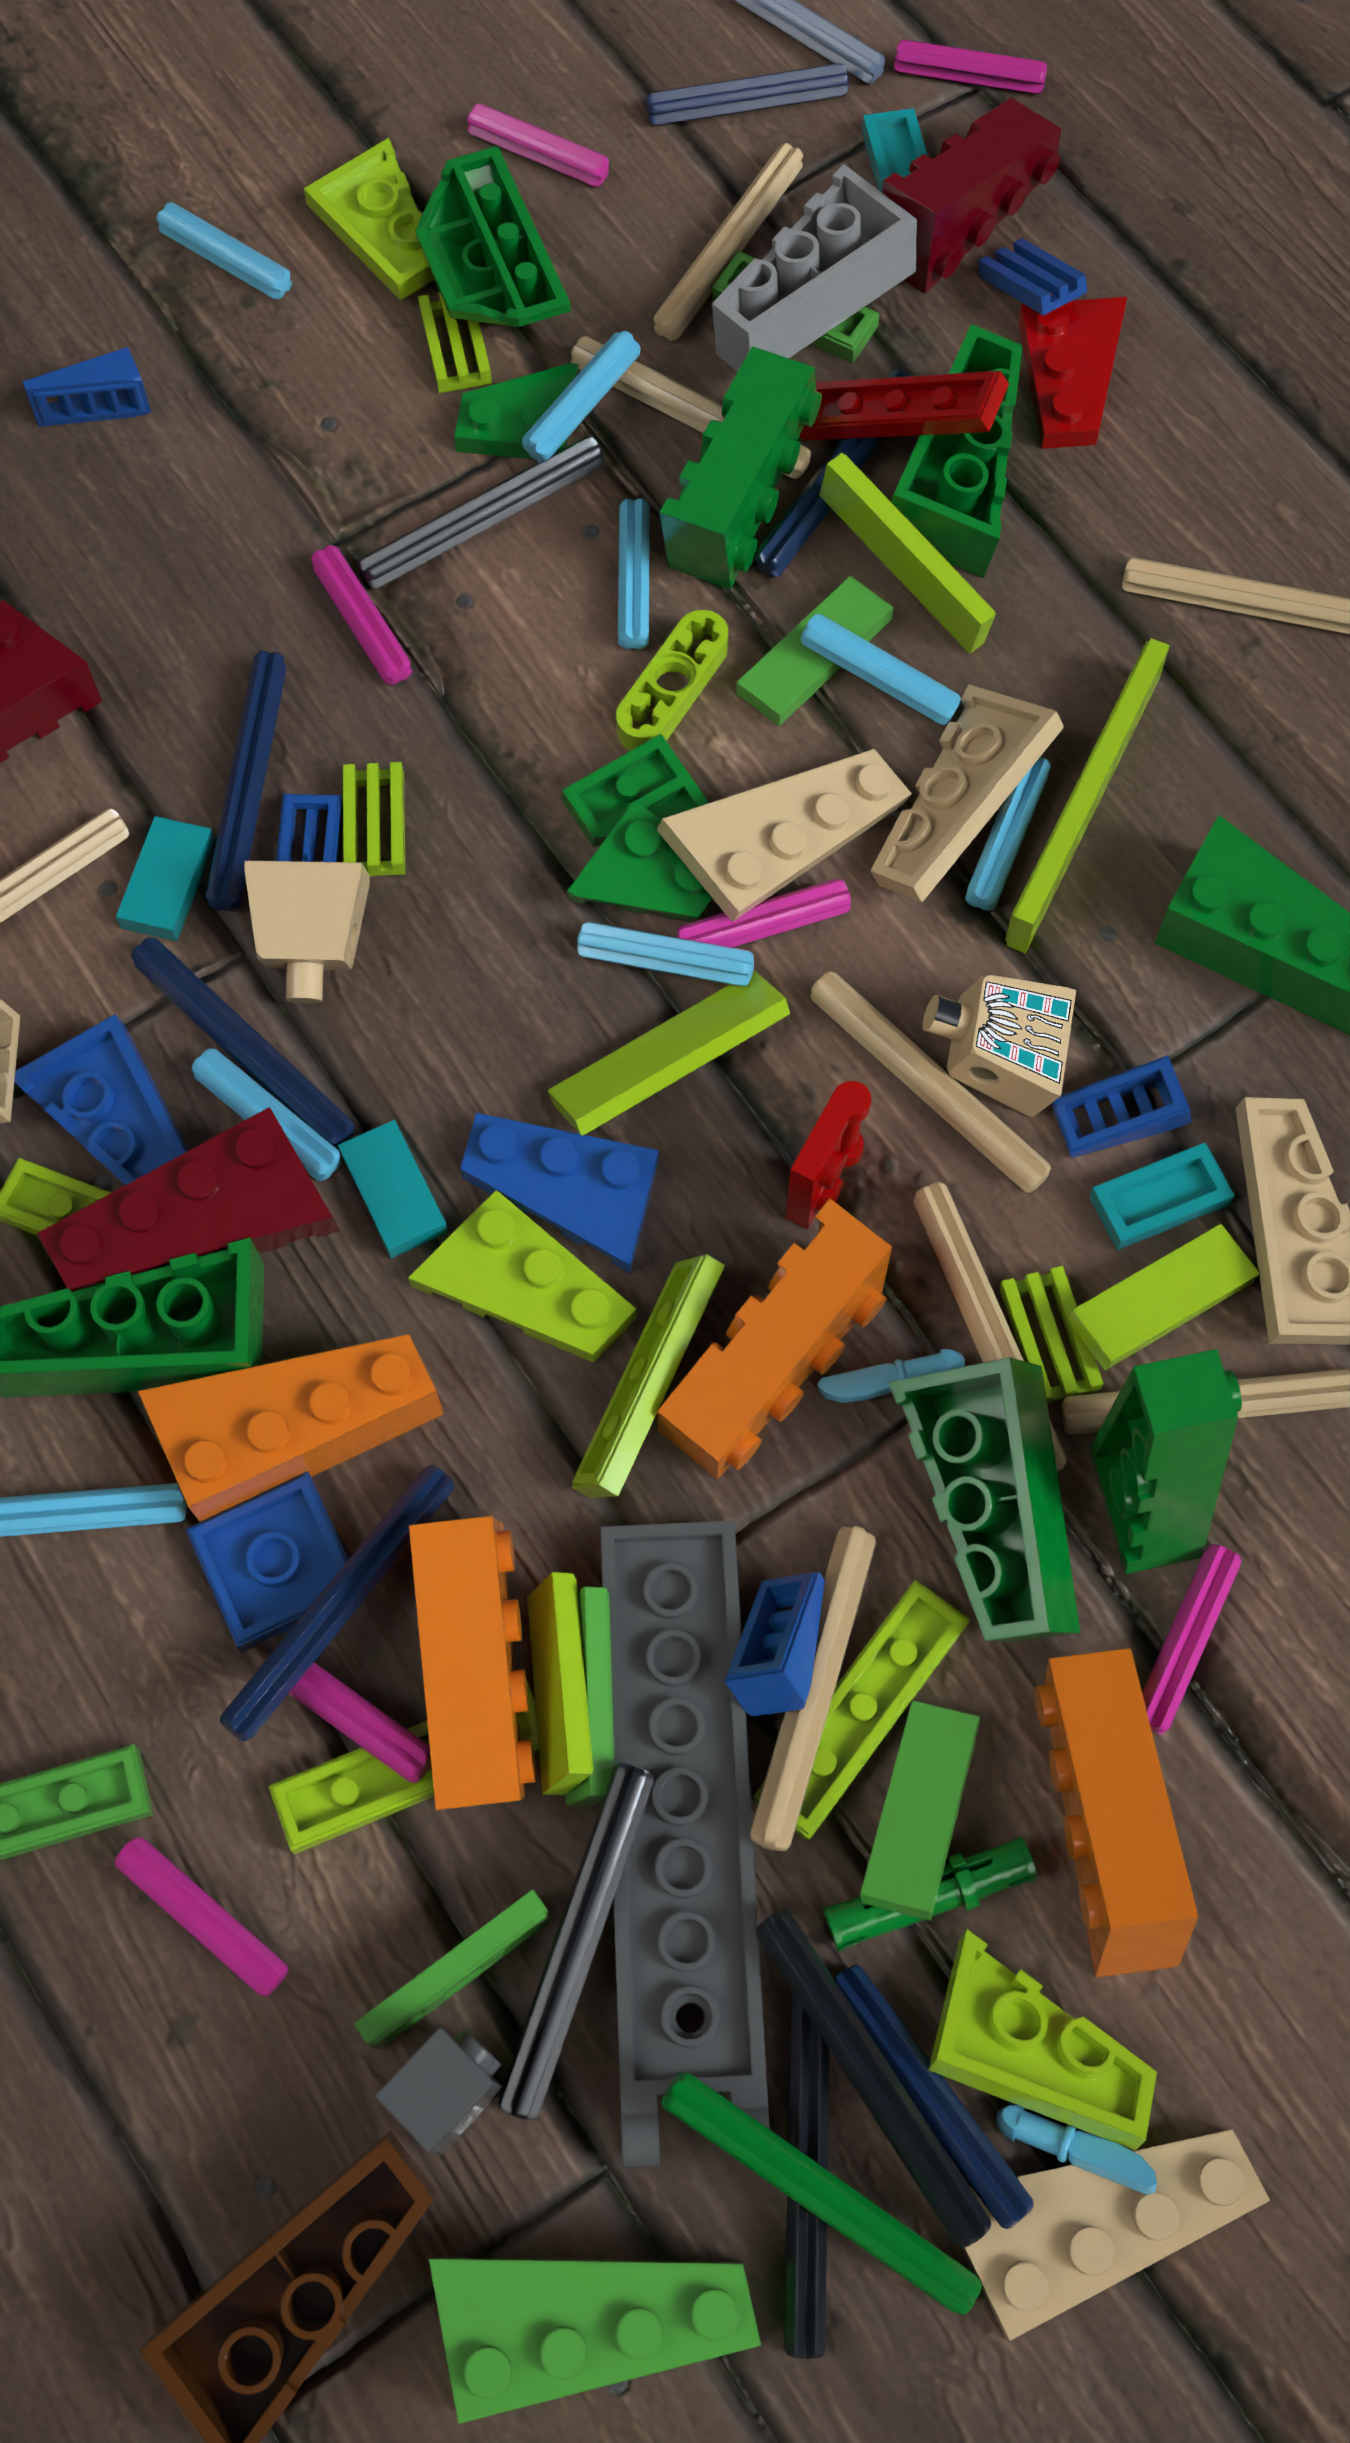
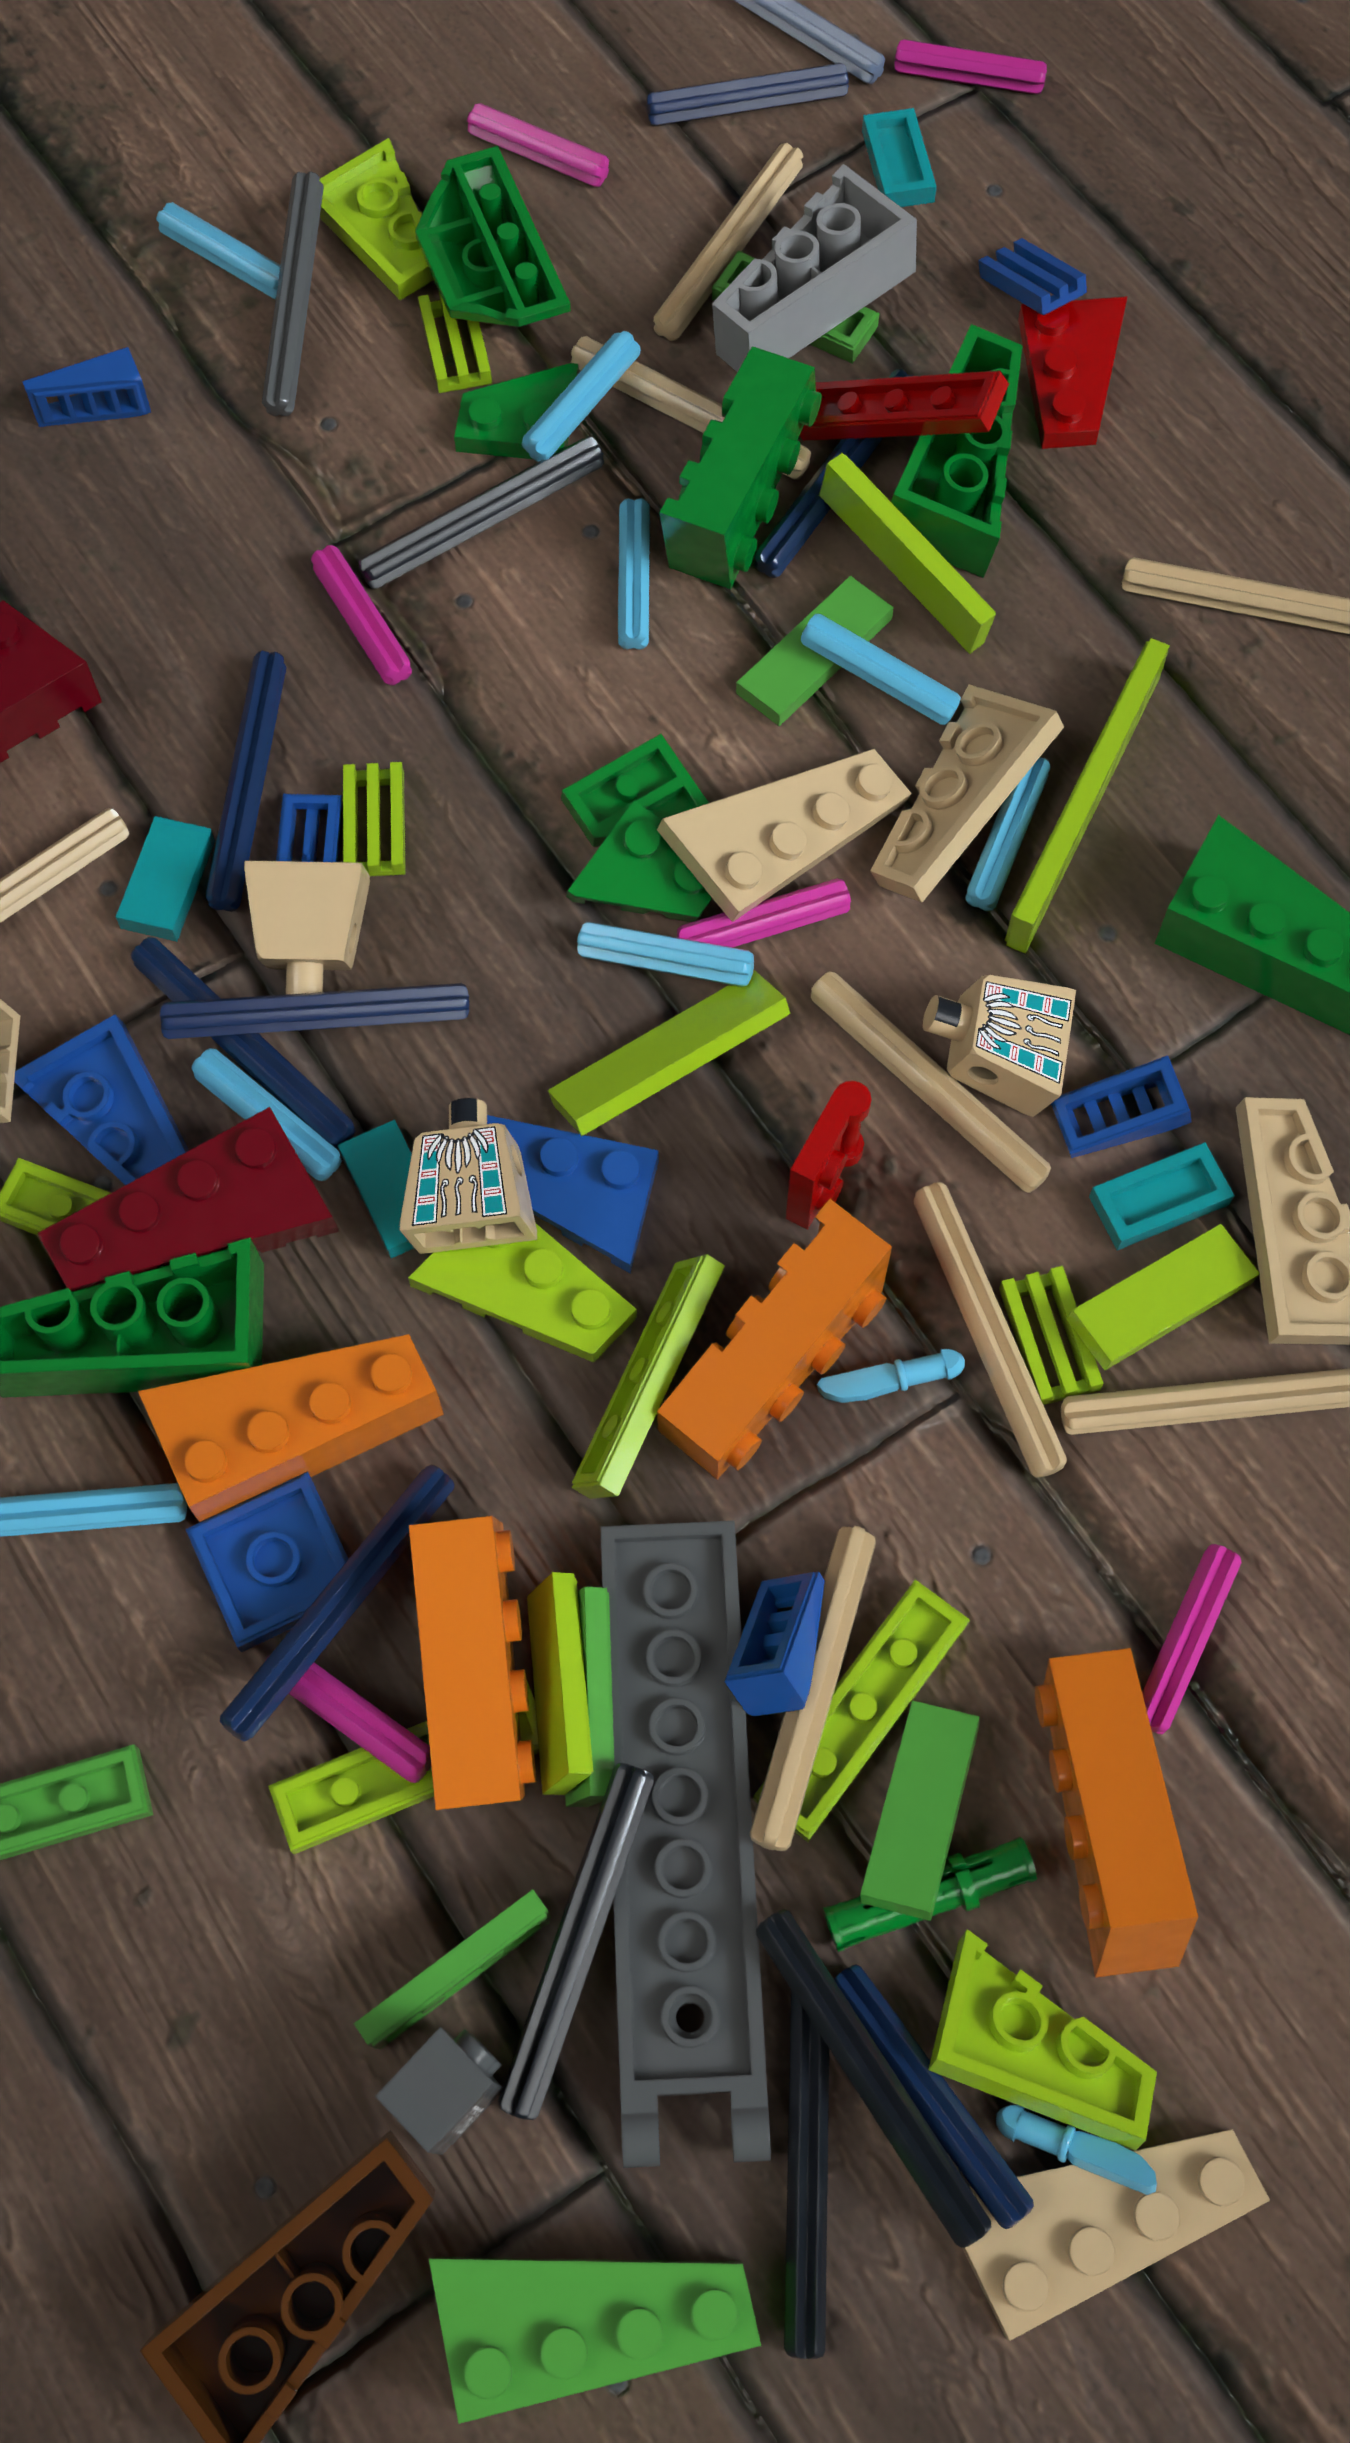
(201, 1916): dark pink axle -> none
(292, 294): none -> dark grey axle
(314, 1011): none -> dark blue axle
(466, 1185): none -> torso
(673, 657): lime beam -> none
(822, 2193): green axle -> none
(973, 185): dark red wedge -> none
(997, 1491): green wedge -> none
(1166, 1457): green wedge -> none

